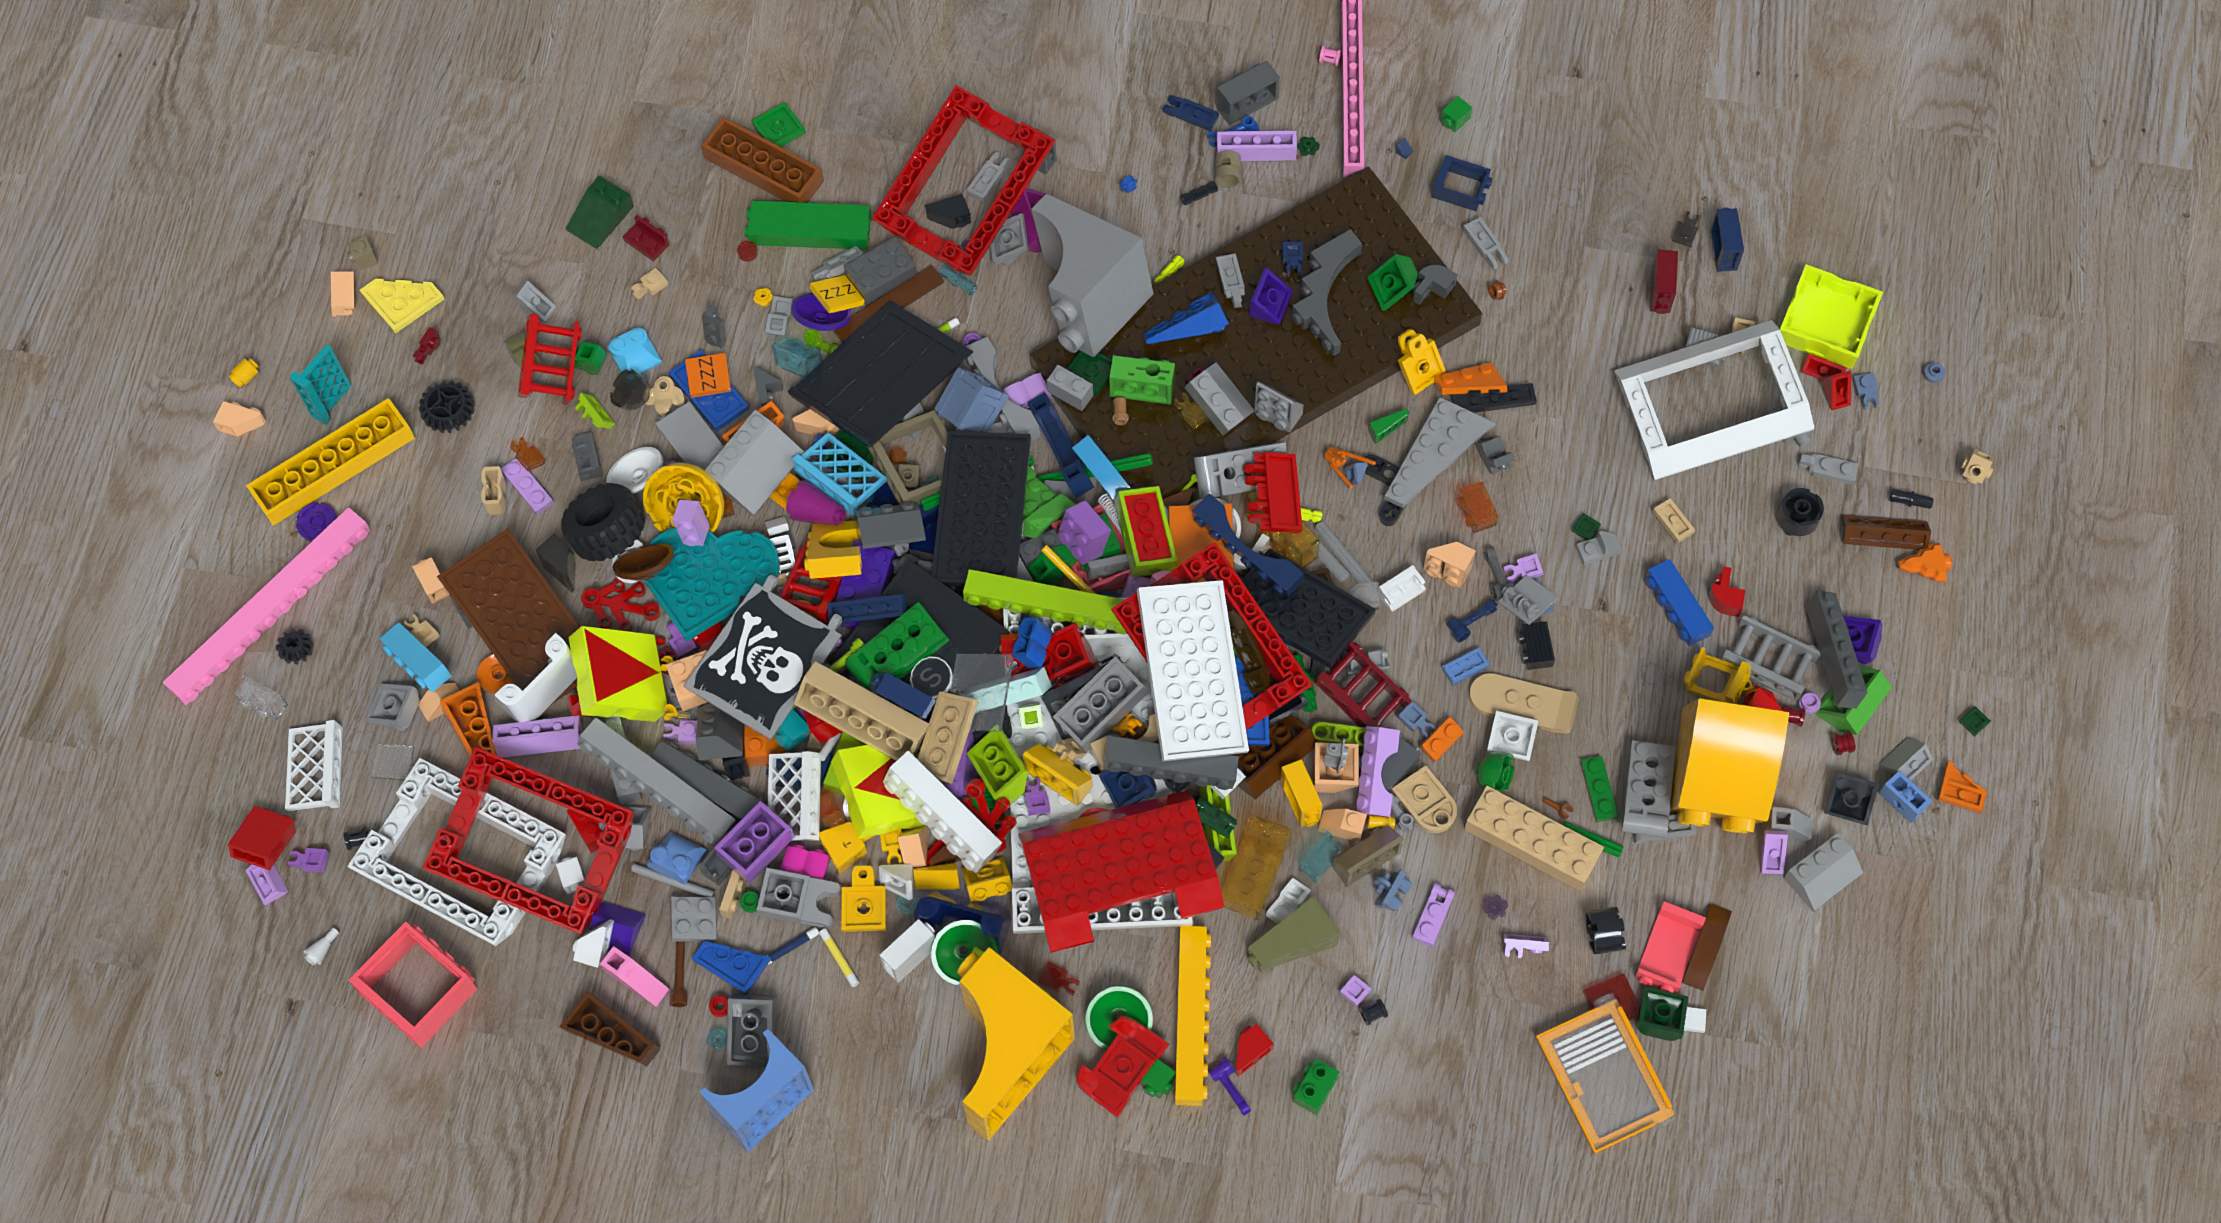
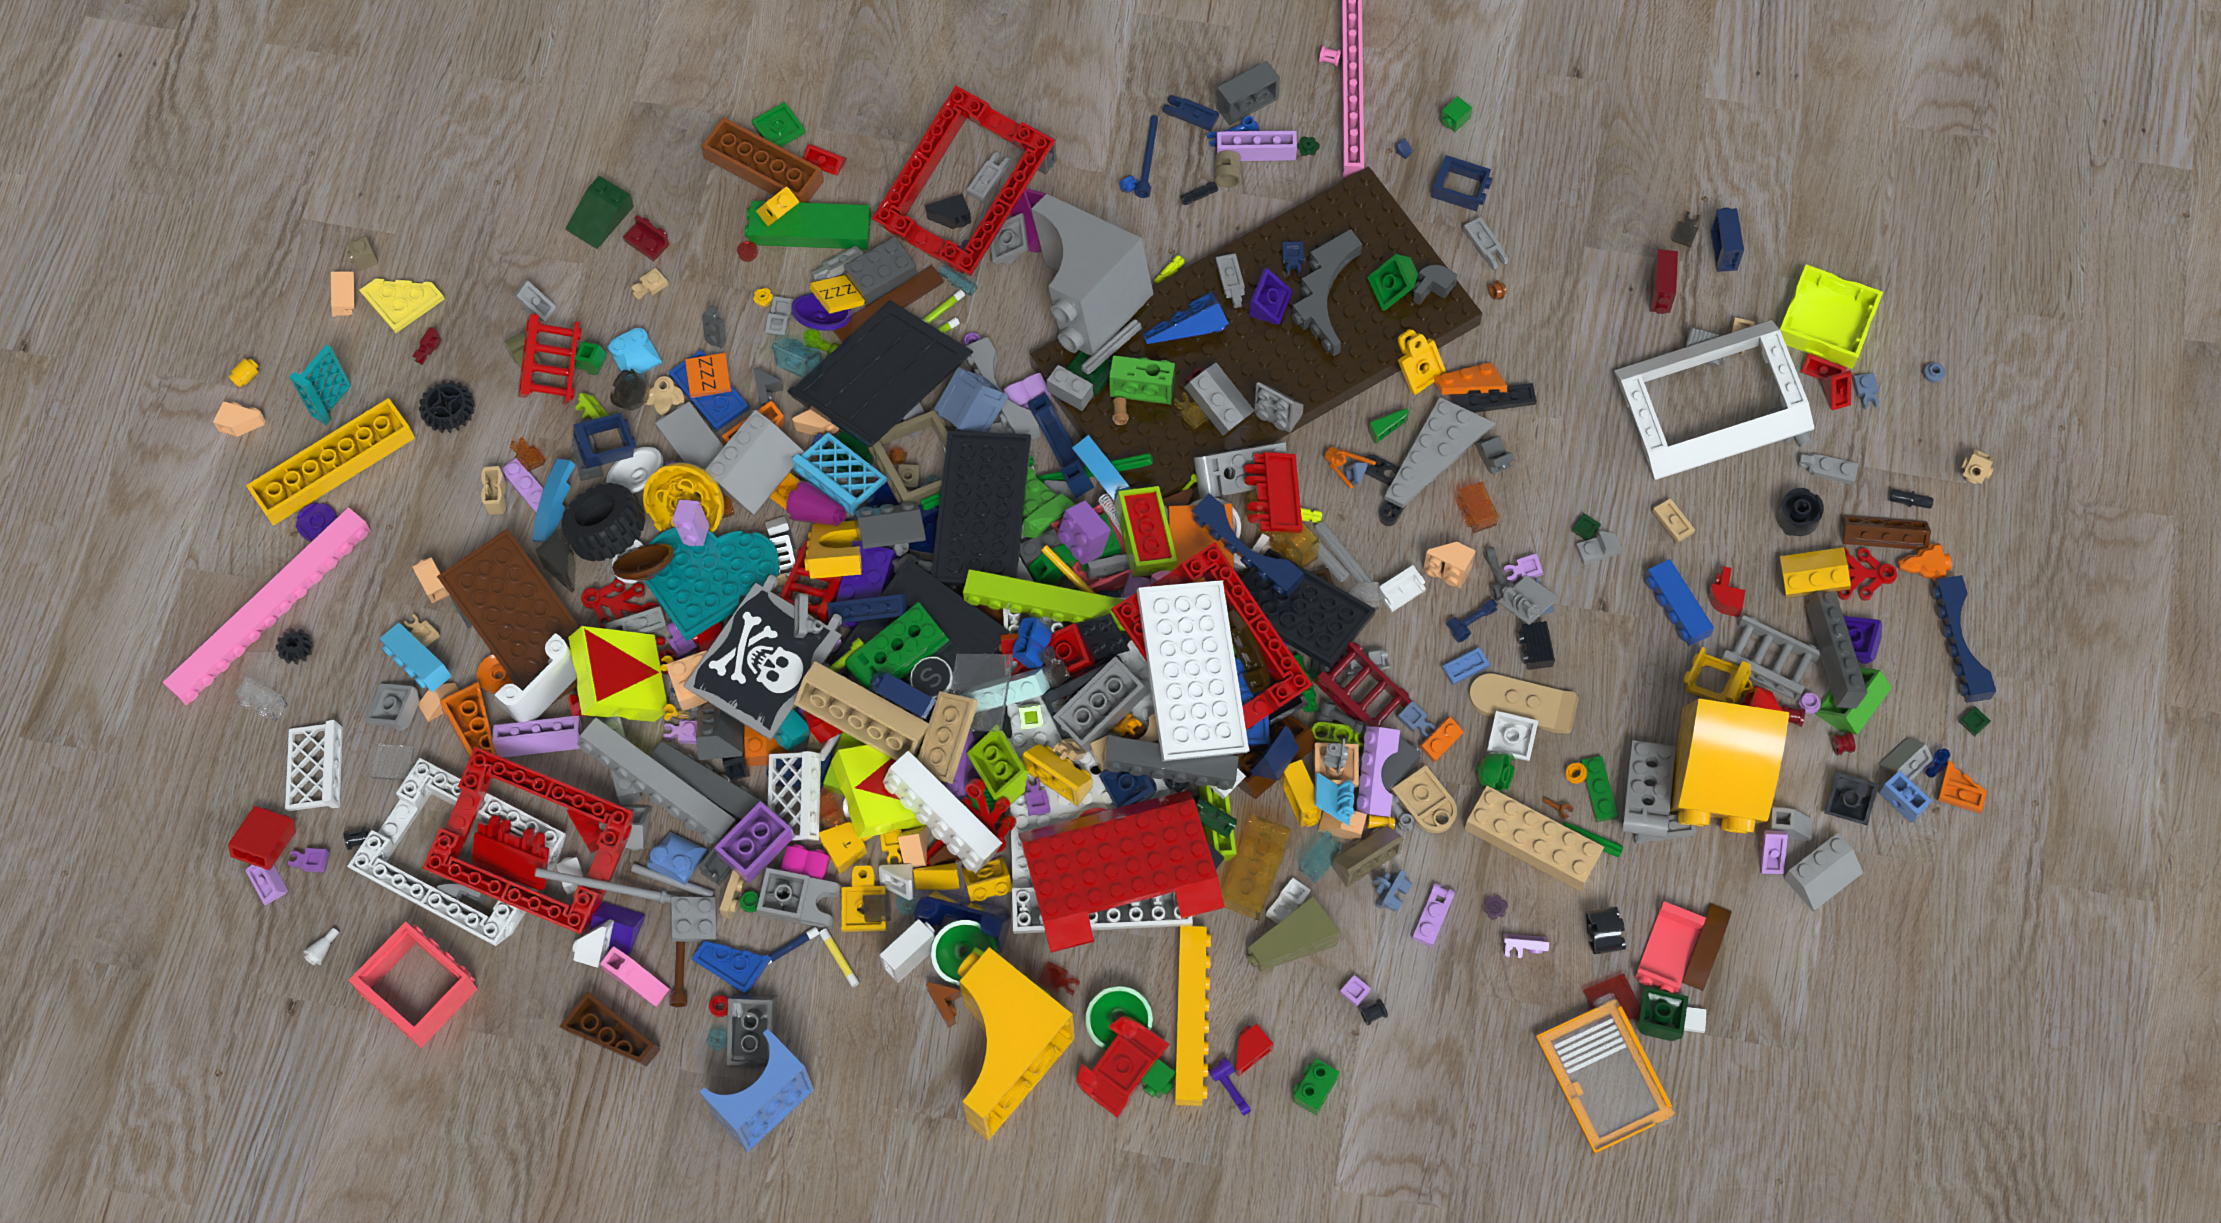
(459, 891): none -> light grey slope
(510, 854): none -> red hinge
(550, 506): none -> dark azure slope
(598, 425): none -> dark blue window
(642, 622): none -> light grey plate
(661, 896): none -> light grey bar
(778, 206): none -> yellow torso
(801, 624): none -> light grey piece
(824, 159): none -> red slope
(877, 908): none -> clear smoke panel
(941, 997): none -> dark orange slope
(944, 306): none -> lime bar
(1055, 669): none -> clear smoke plate
(1104, 636): none -> black hinge
(1111, 346): none -> light grey axle
(1143, 187): none -> dark blue piece
(1276, 755): none -> dark blue slope
(1329, 713): none -> dark grey brick
(1334, 798): none -> medium azure hinge
(1572, 768): none -> light orange plate
(1814, 572): none -> yellow slope
(1860, 573): none -> red plant
(1939, 762): none -> clear blue arm
(1974, 678): none -> dark blue arch

